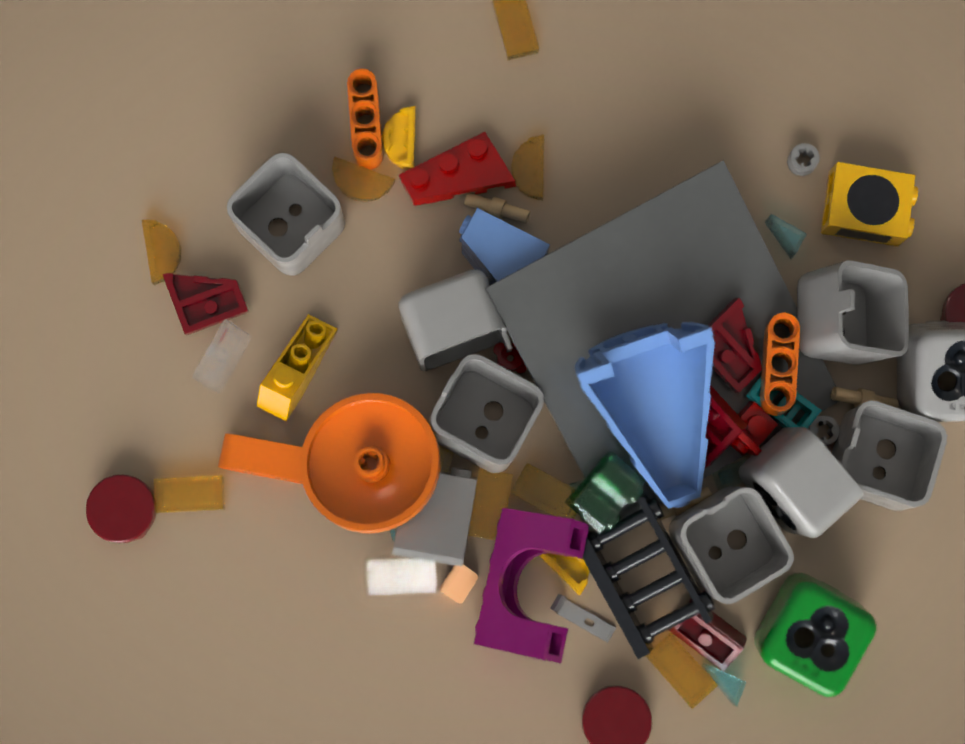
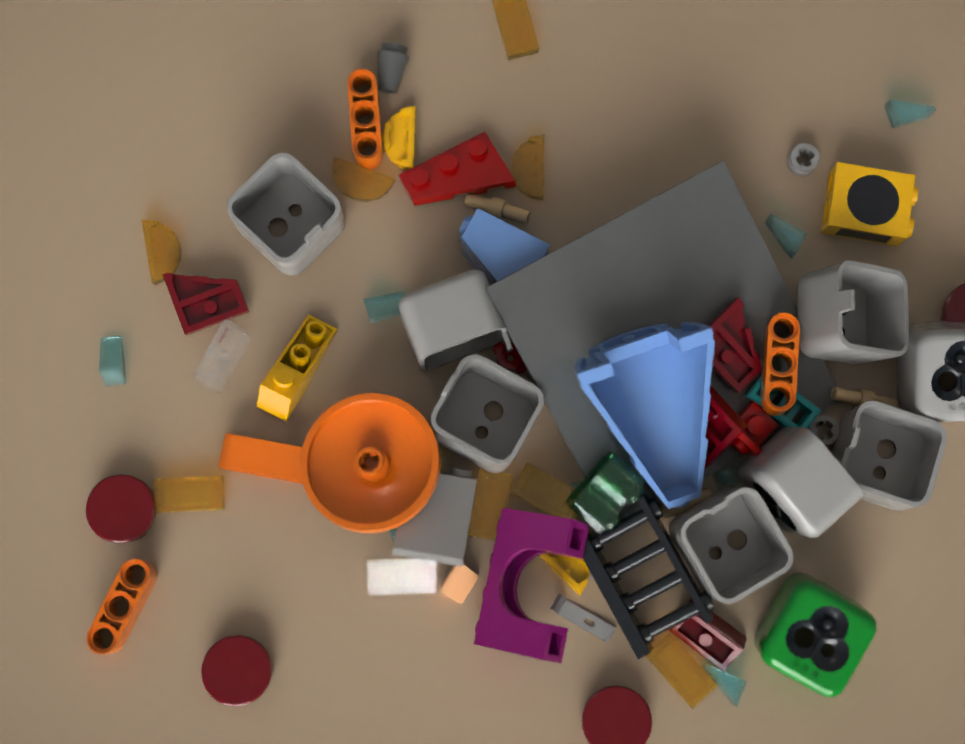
(107, 615): none -> orange beam
(112, 361): none -> clear light blue piece
(237, 670): none -> dark red tile
(383, 306): none -> clear light blue piece
(391, 66): none -> dark grey cone
(903, 112): none -> clear light blue piece

